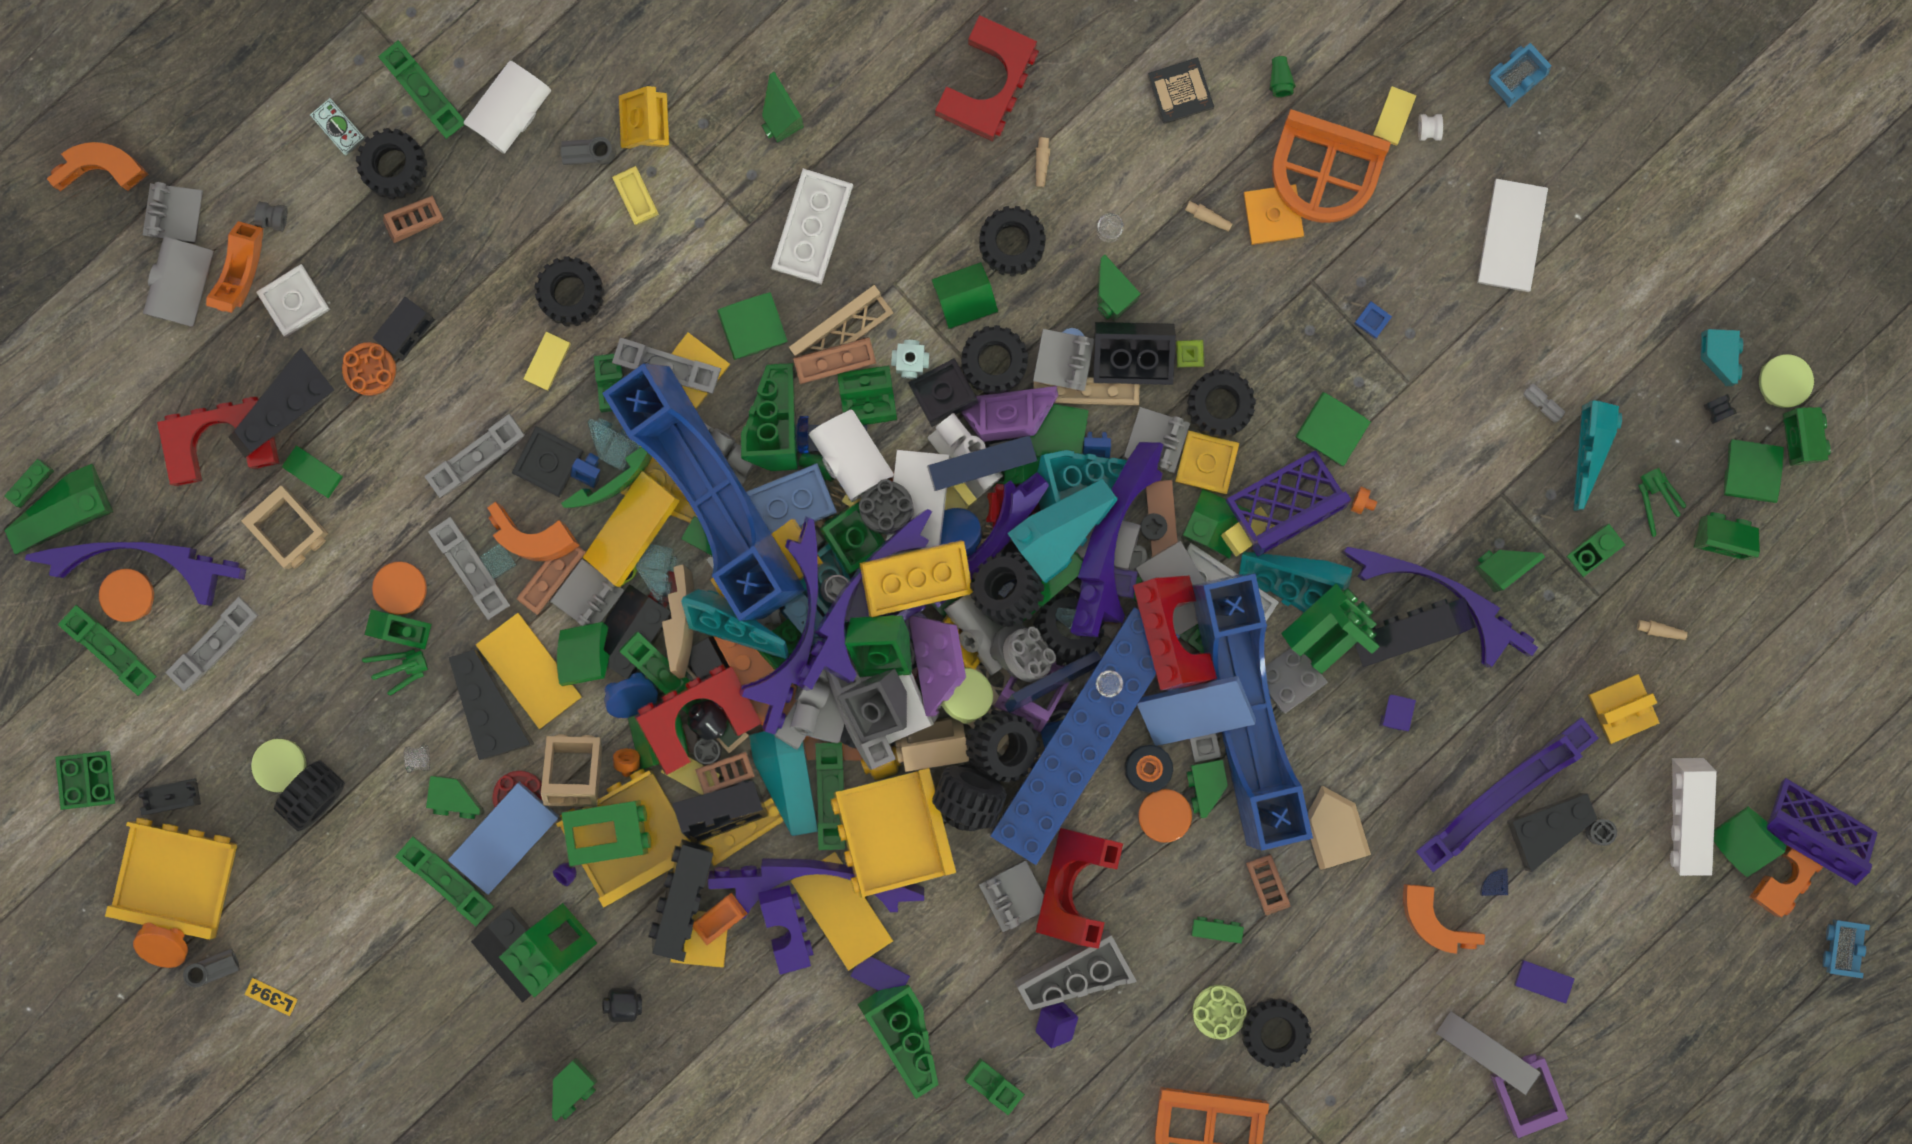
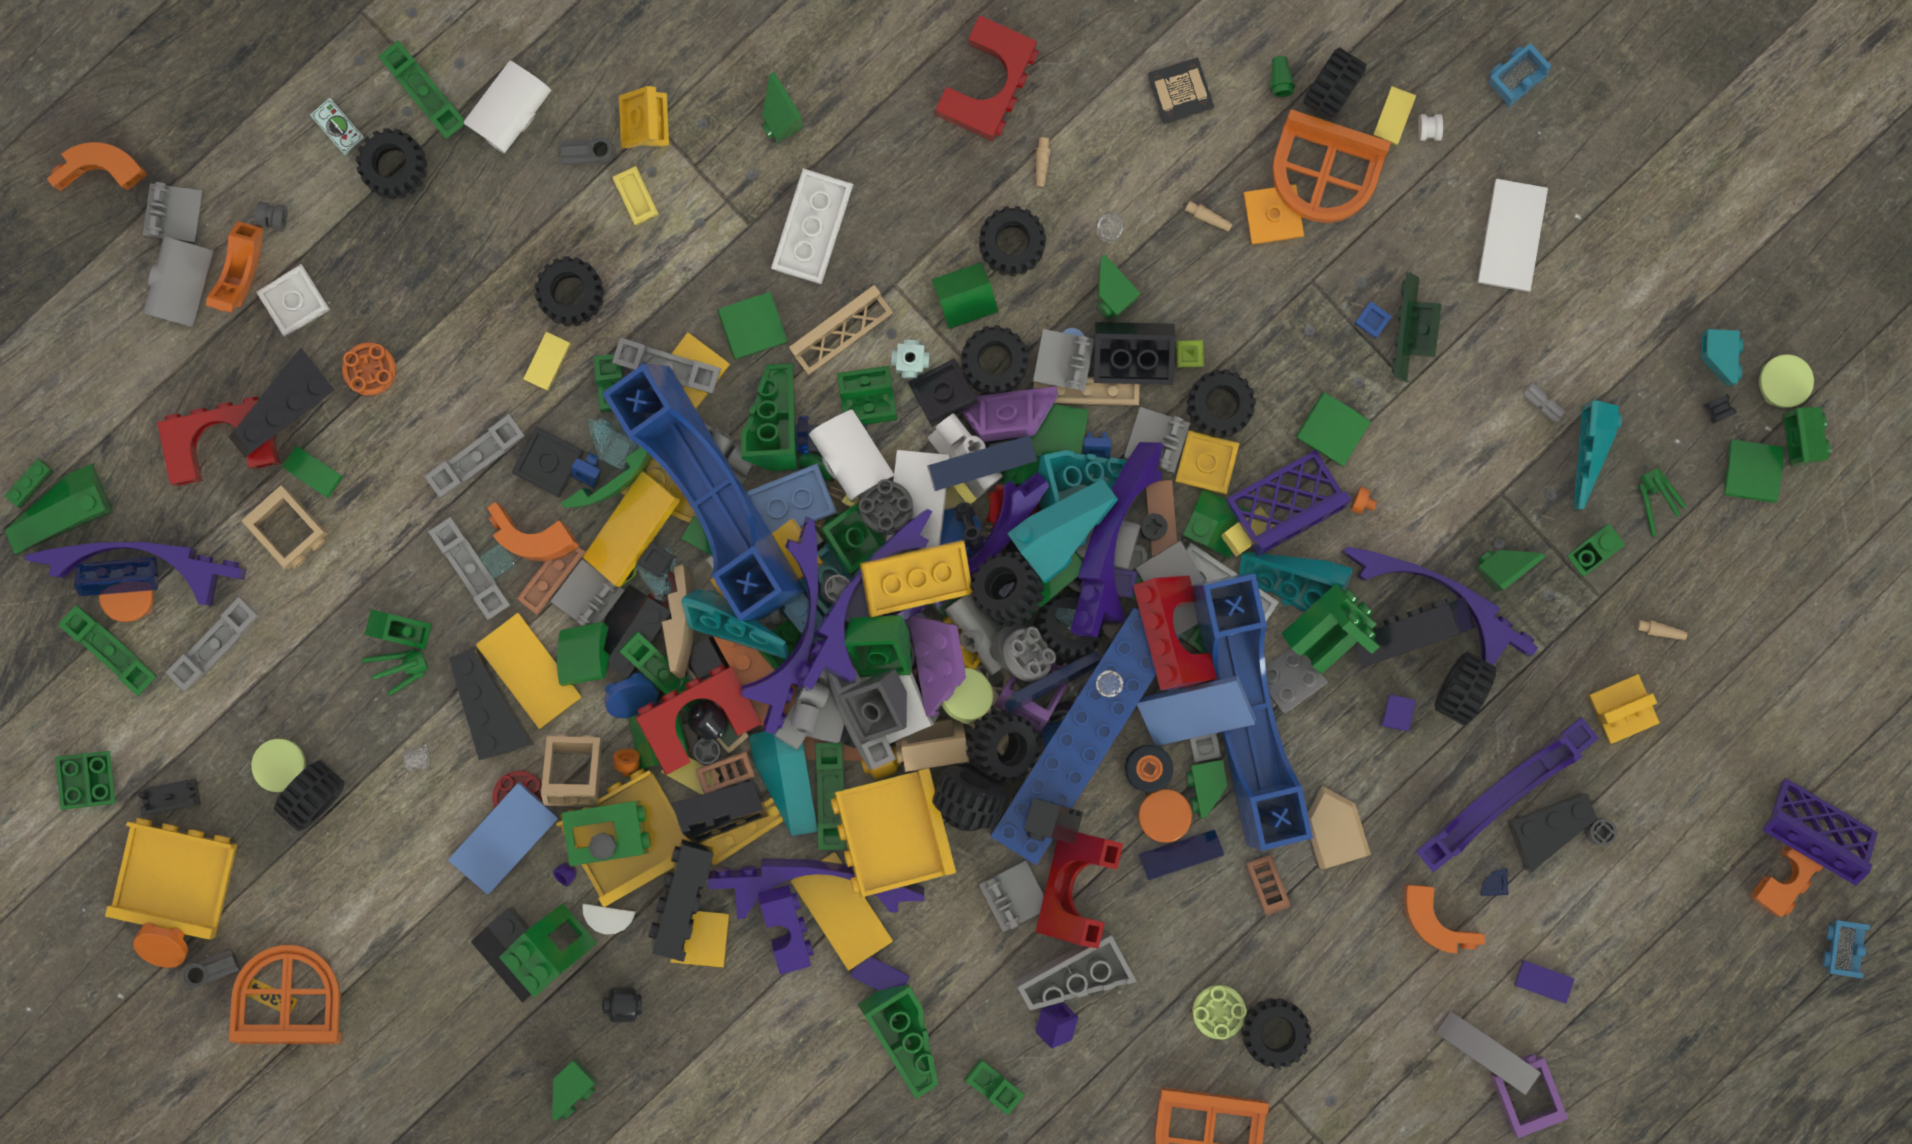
(116, 576): none -> clear blue slope
(284, 1032): none -> orange window
(399, 588): orange tile -> none
(403, 328): black hinge -> none
(416, 227): nougat slope -> none
(445, 880): green slope -> none
(452, 795): green slope -> none
(602, 846): none -> dark grey tile
(607, 919): none -> white tile
(655, 560): none -> black tile
(719, 919): orange tile -> none
(834, 360): nougat tile -> none
(972, 536): none -> black bar
(1051, 821): none -> black wedge
(1181, 854): none -> clear blue slope
(1217, 930): green piece -> none
(1334, 83): none -> black tyre
(1417, 328): none -> dark green bracket
(1465, 688): none -> black tyre
(1693, 816): white wedge -> none
(1728, 537): green slope -> none
(1748, 842): green slope -> none

